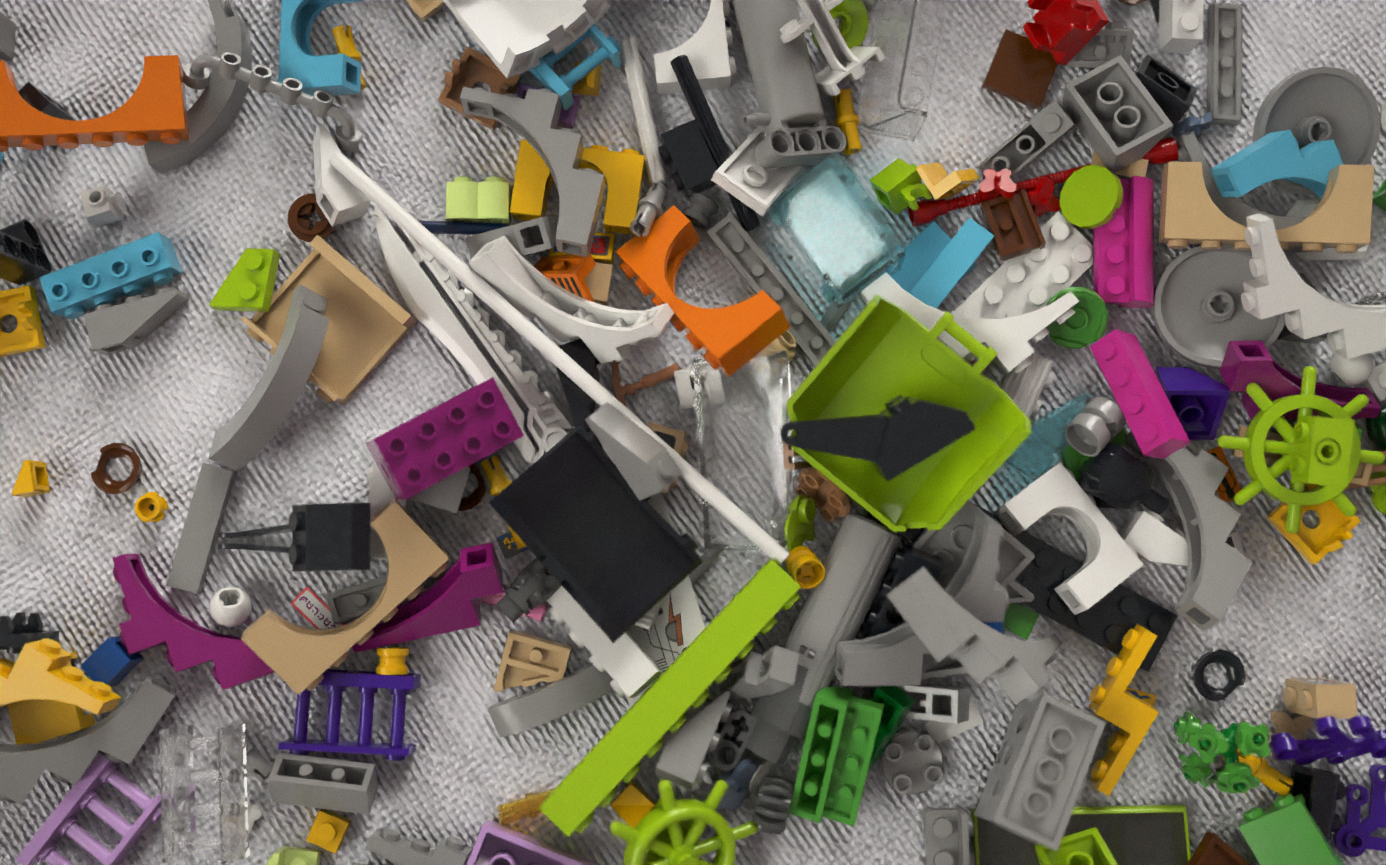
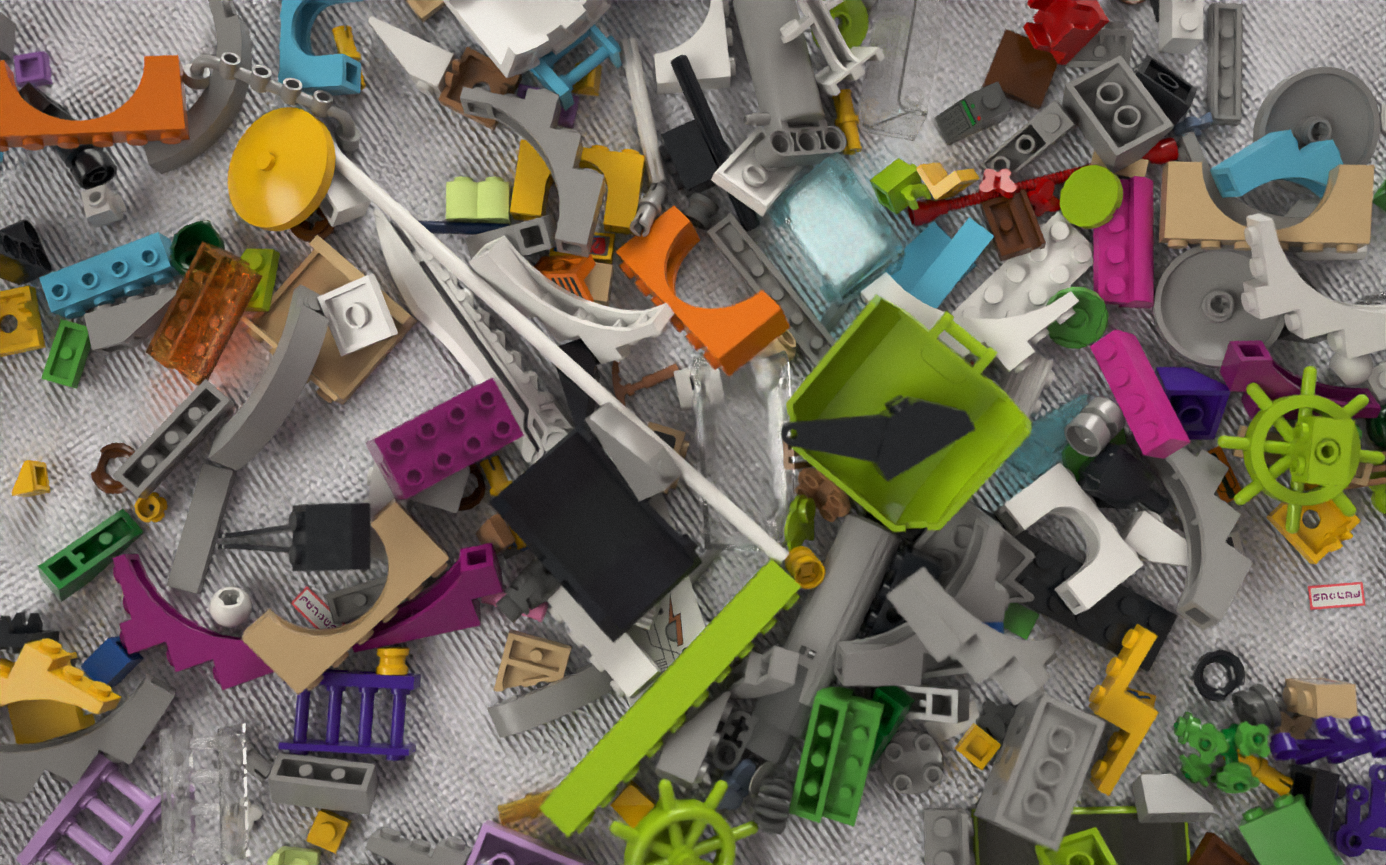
(32, 68): none -> medium lavender tile
(67, 354): none -> bright green plate
(88, 165): none -> black wheel
(89, 555): none -> green slope
(174, 440): none -> light grey brick
(187, 242): none -> dark green hair
(204, 313): none -> clear orange brick
(281, 169): none -> yellow dish
(357, 315): none -> white plate
(420, 59): none -> white slope
(496, 532): none -> medium nougat tile
(973, 113): none -> dark grey slope
(977, 746): none -> yellow plate
(994, 718): none -> dark grey piece
(1168, 799): none -> light grey slope
(1257, 707): none -> dark grey wheel
(1336, 595): none -> white sticker

